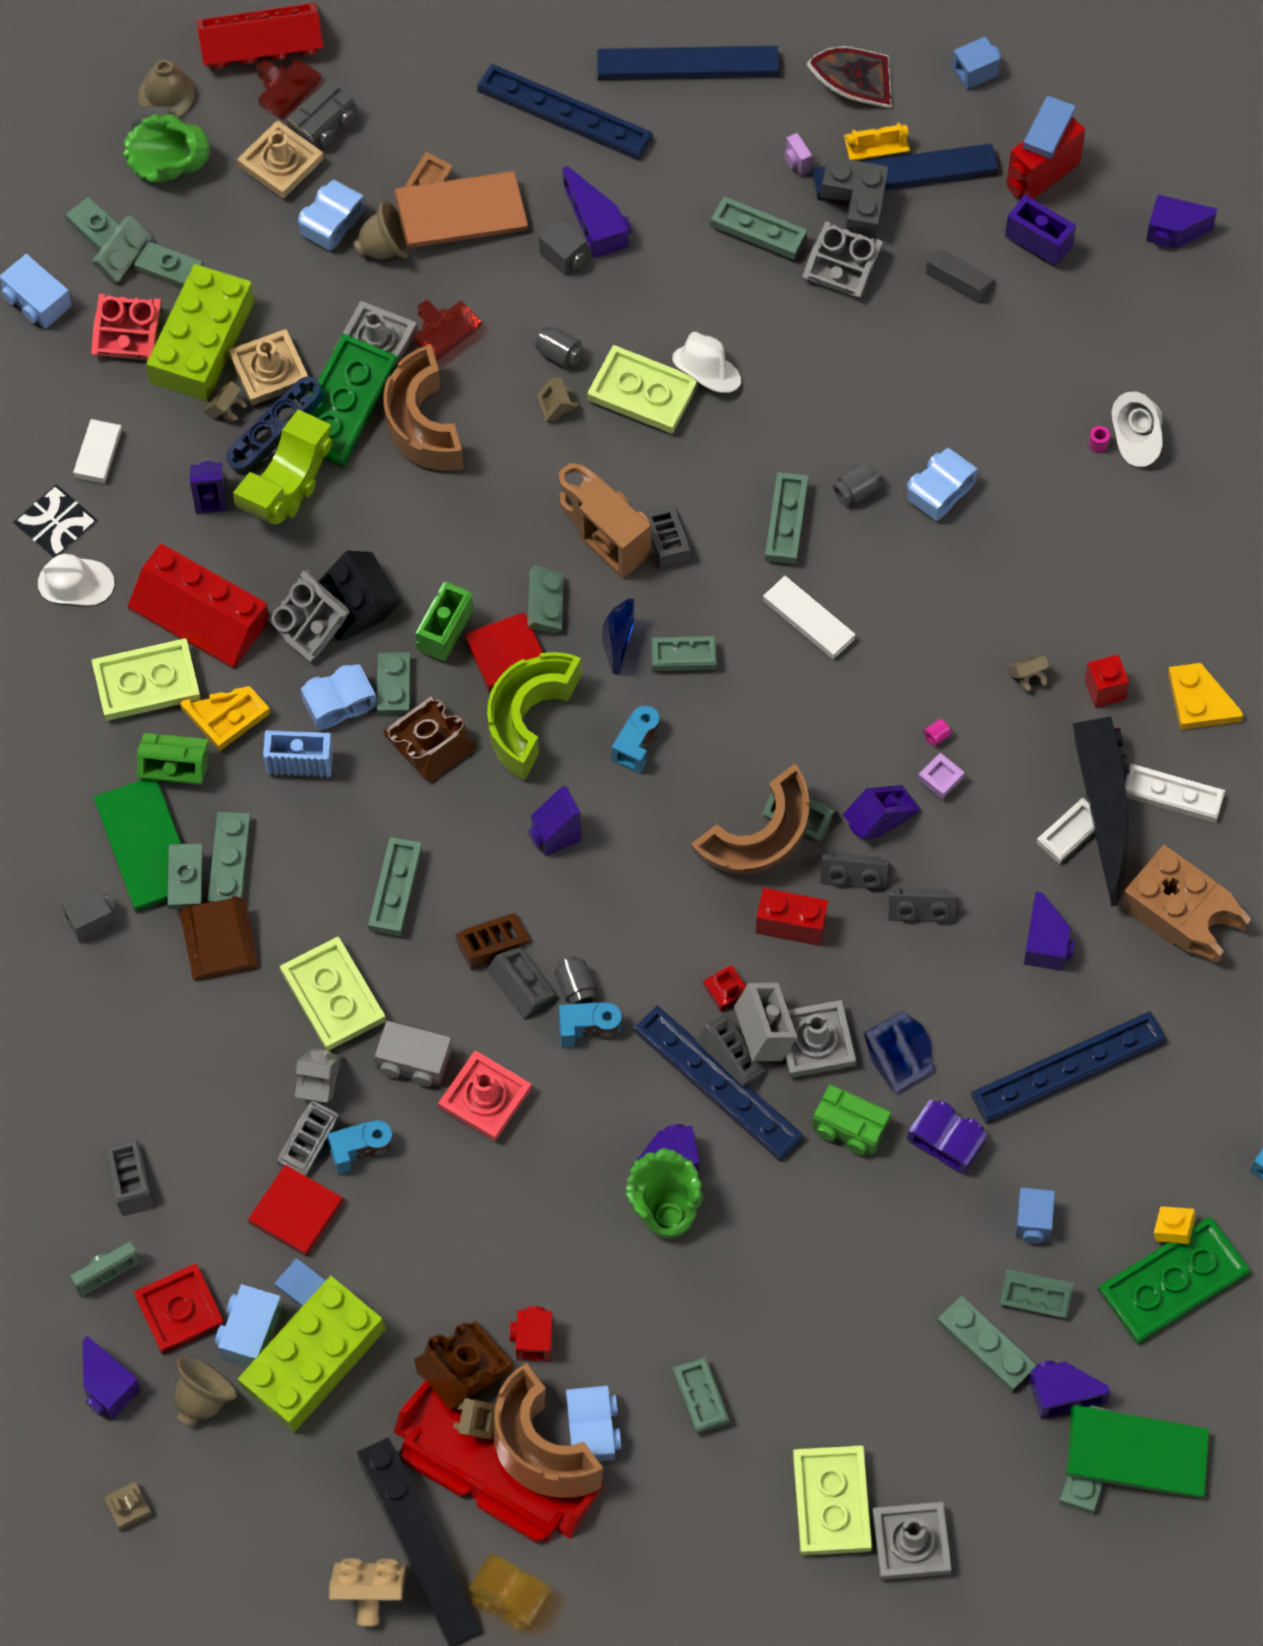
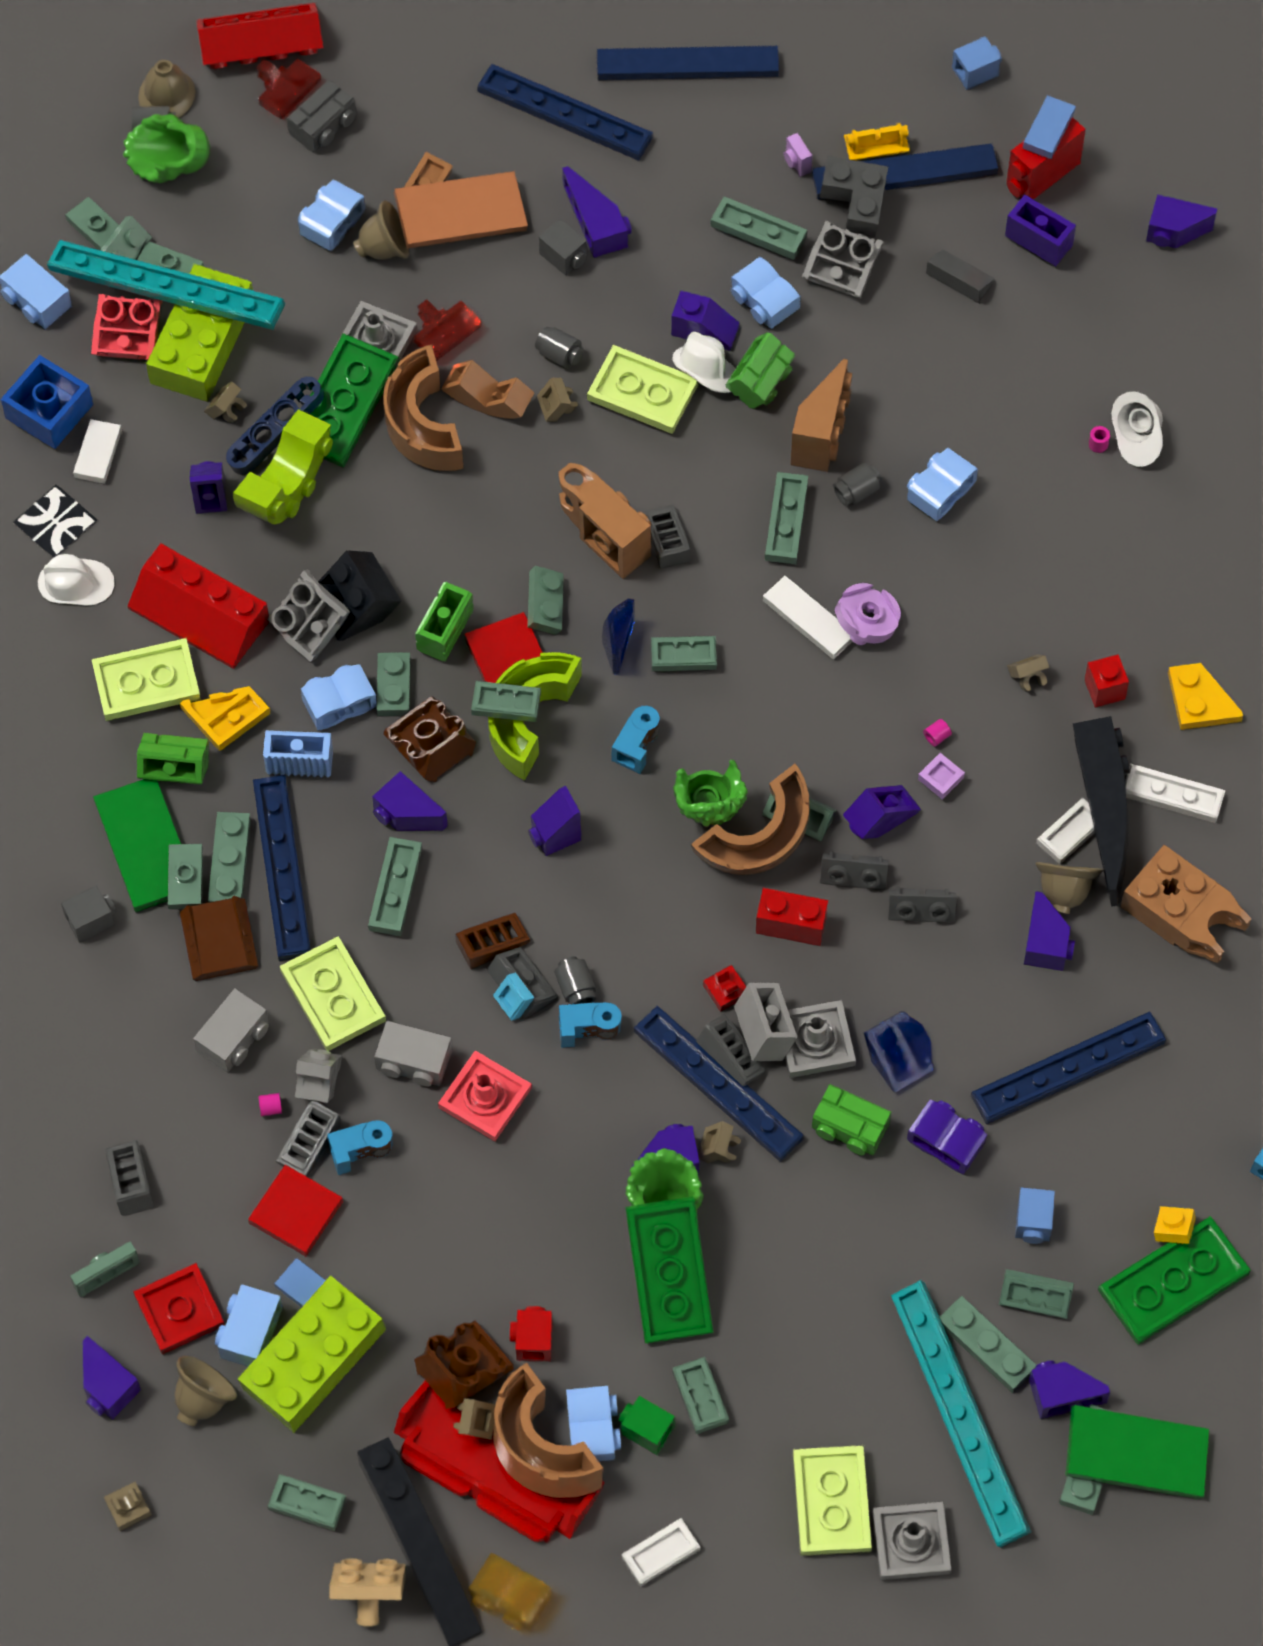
(47, 401): none -> blue brick
(166, 284): none -> teal tile
(232, 1031): none -> light grey brick
(267, 366): tan plate -> none
(270, 1104): none -> dark pink piece
(280, 159): tan plate -> none
(281, 867): none -> dark blue tile
(307, 1502): none -> sand green plate
(407, 807): none -> dark purple slope
(481, 392): none -> medium nougat brick
(506, 701): none -> sand green plate
(513, 996): none -> medium azure tile
(646, 1424): none -> green brick
(660, 1552): none -> white tile
(669, 1269): none -> green tile
(703, 316): none -> dark purple slope
(709, 795): none -> bright green hair
(716, 1142): none -> dark tan tile
(761, 370): none -> bright green brick
(765, 293): none -> light blue brick
(821, 421): none -> medium nougat slope
(854, 74): shield -> none
(864, 628): none -> lavender plate
(960, 1414): none -> teal tile
(1066, 885): none -> dark tan hat

